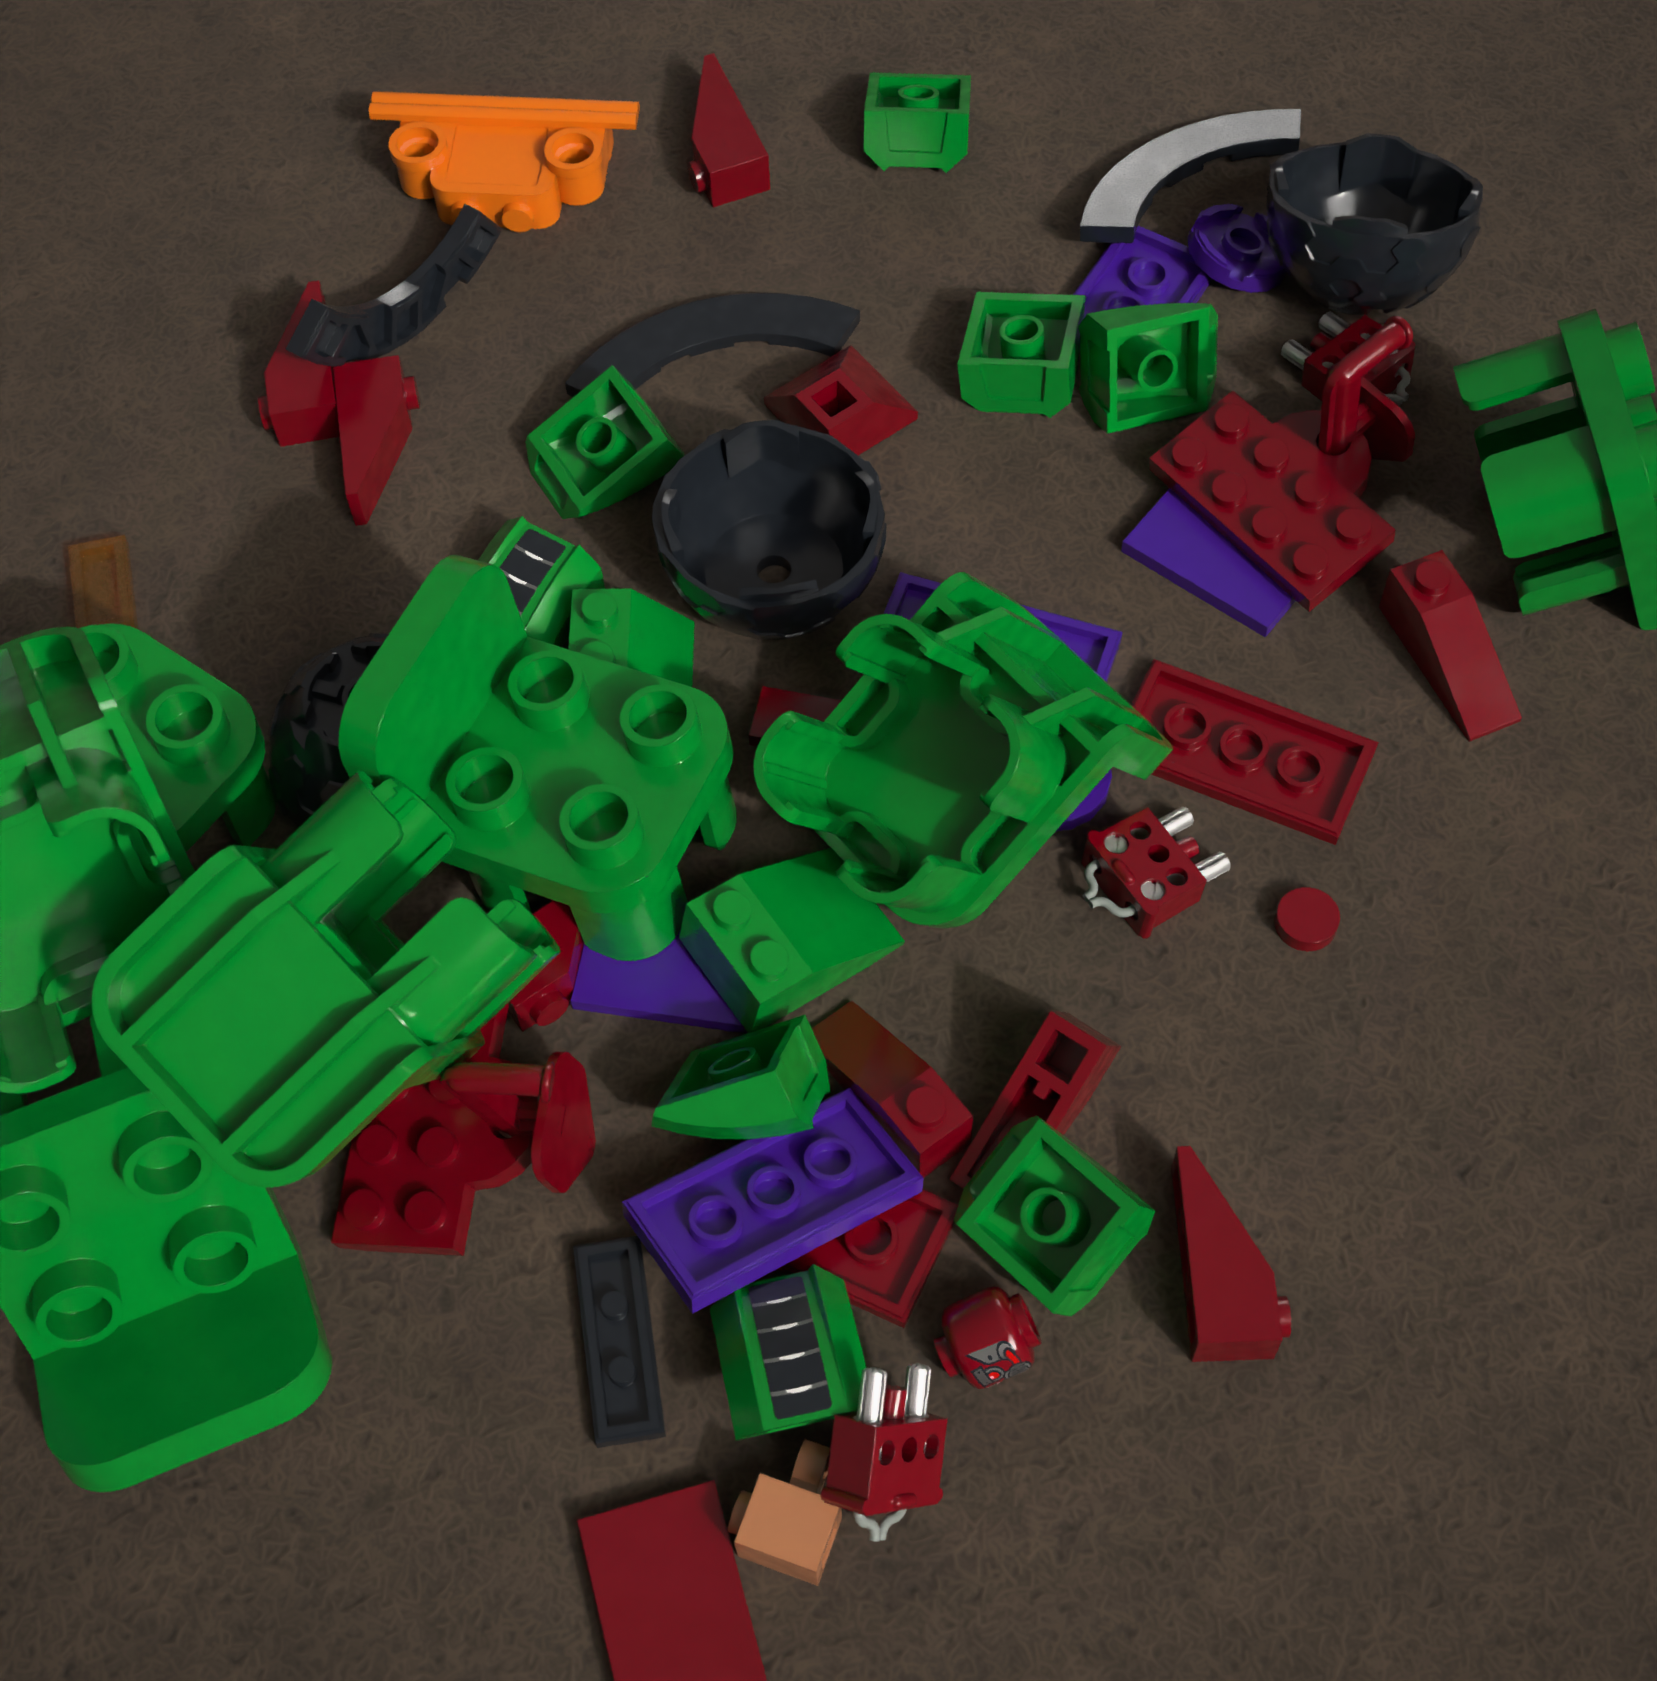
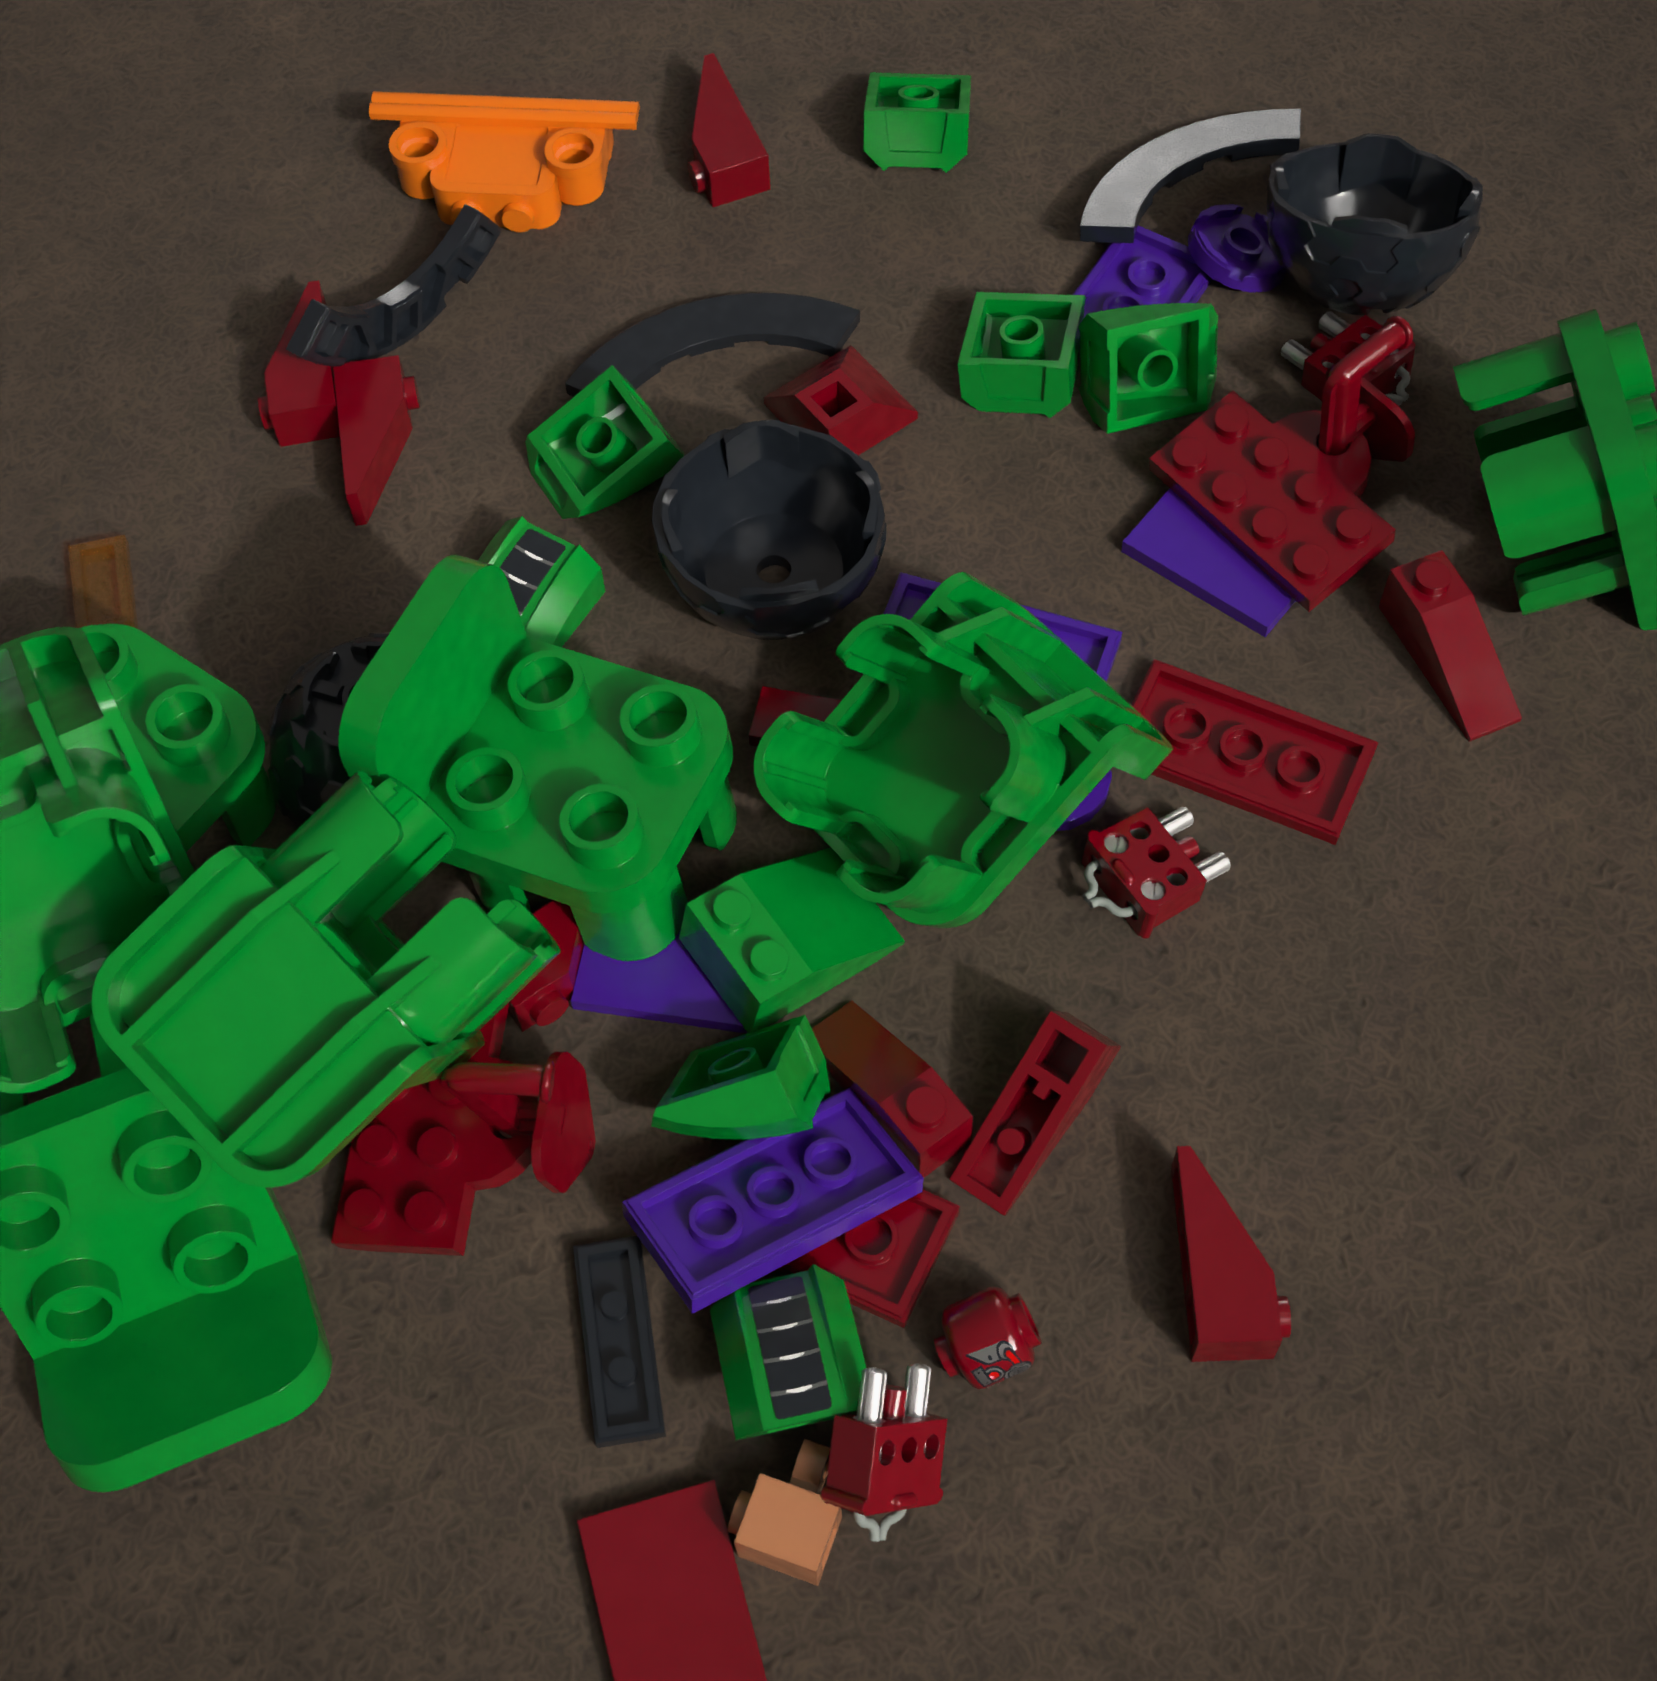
(632, 632): green slope -> none
(1052, 1216): green slope -> none
(1307, 919): dark red tile -> none

